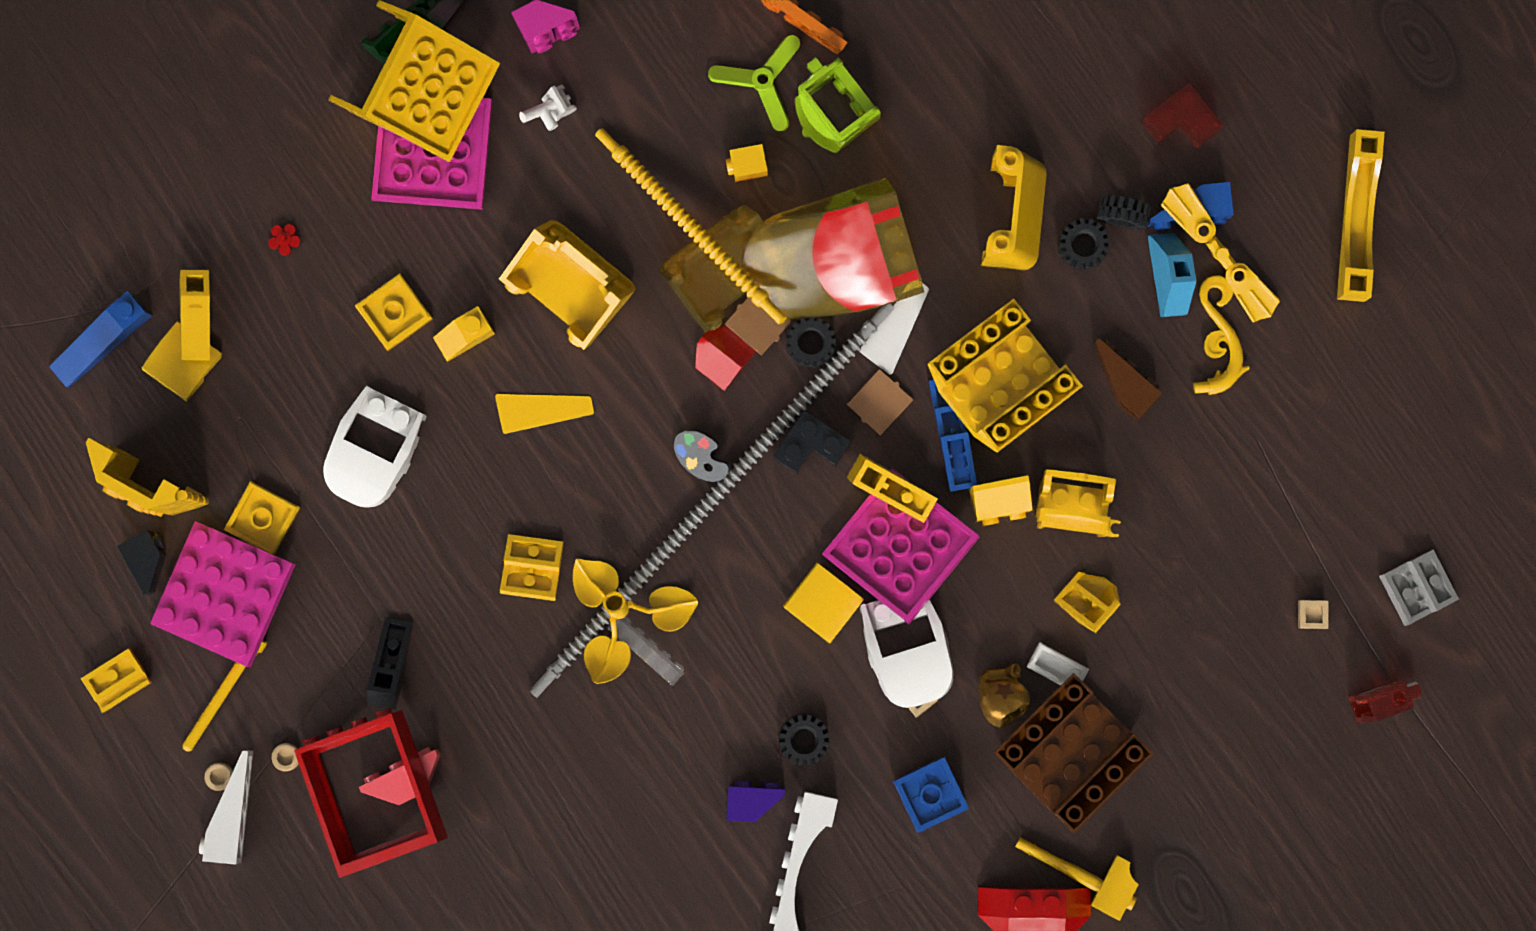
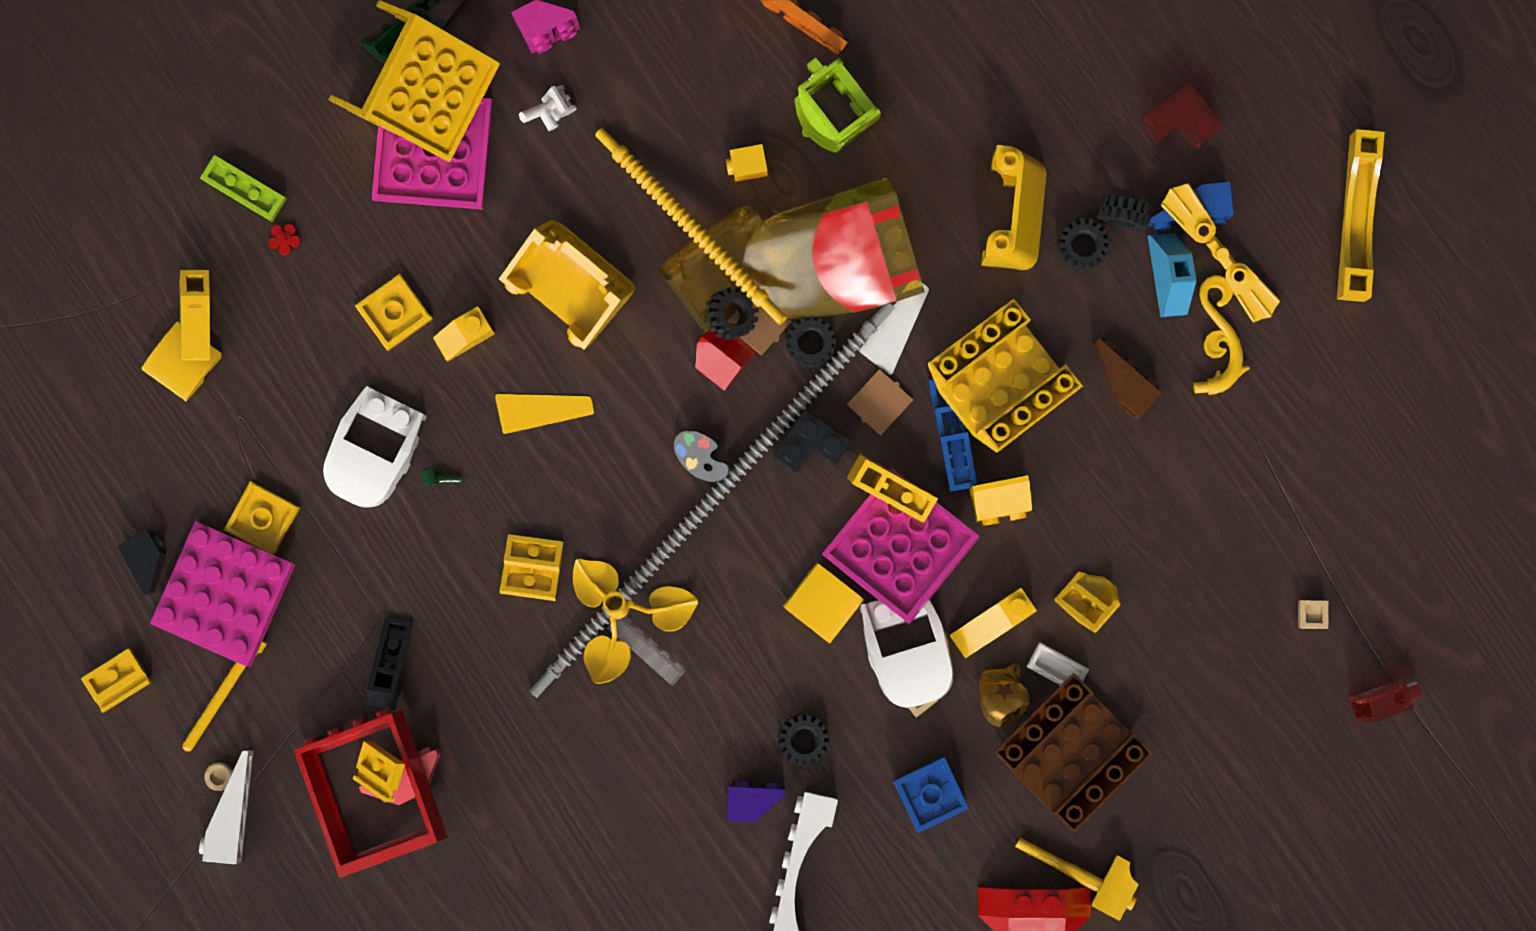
(100, 338): blue slope -> none
(113, 471): yellow slope -> none
(243, 188): none -> lime plate
(284, 757): tan tile -> none
(378, 771): none -> yellow plate
(430, 478): none -> dark green hand
(718, 319): none -> black tyre
(767, 91): lime piece -> none
(993, 622): none -> yellow slope
(1075, 506): yellow animal -> none
(1419, 587): light grey slope -> none

